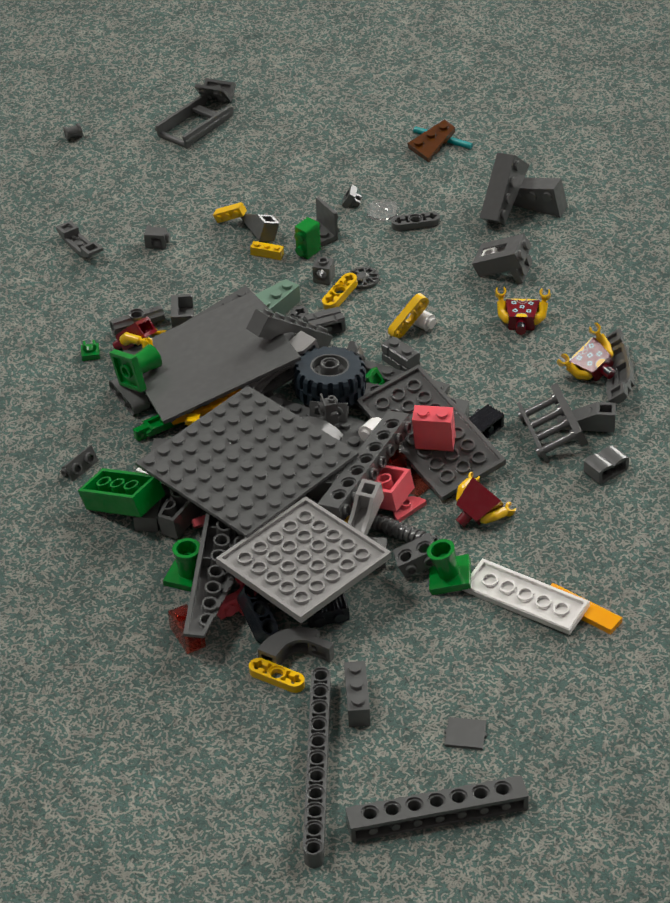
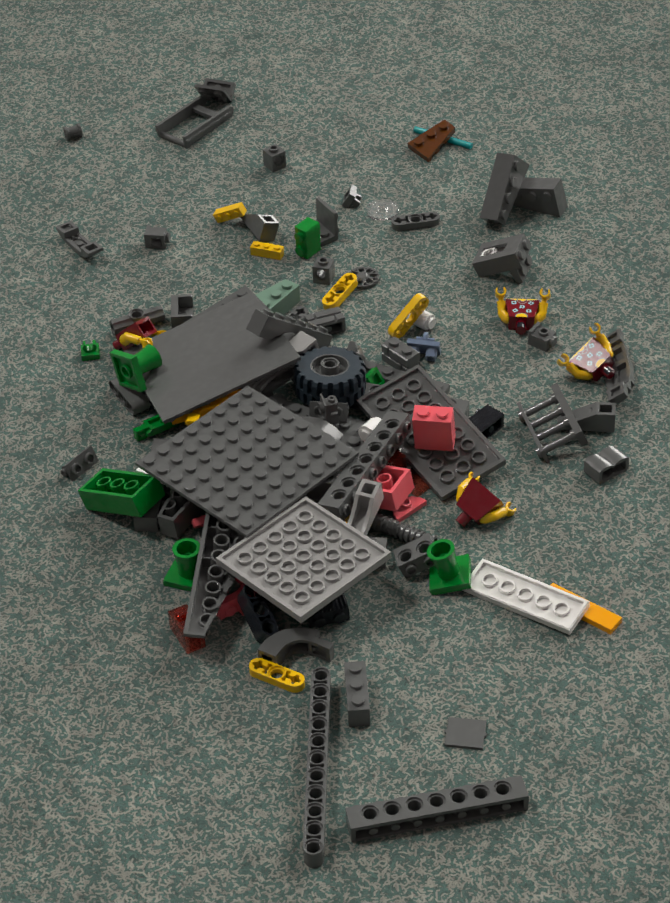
(274, 158): none -> dark grey brick
(425, 345): none -> sand blue hips
(541, 337): none -> dark grey brick

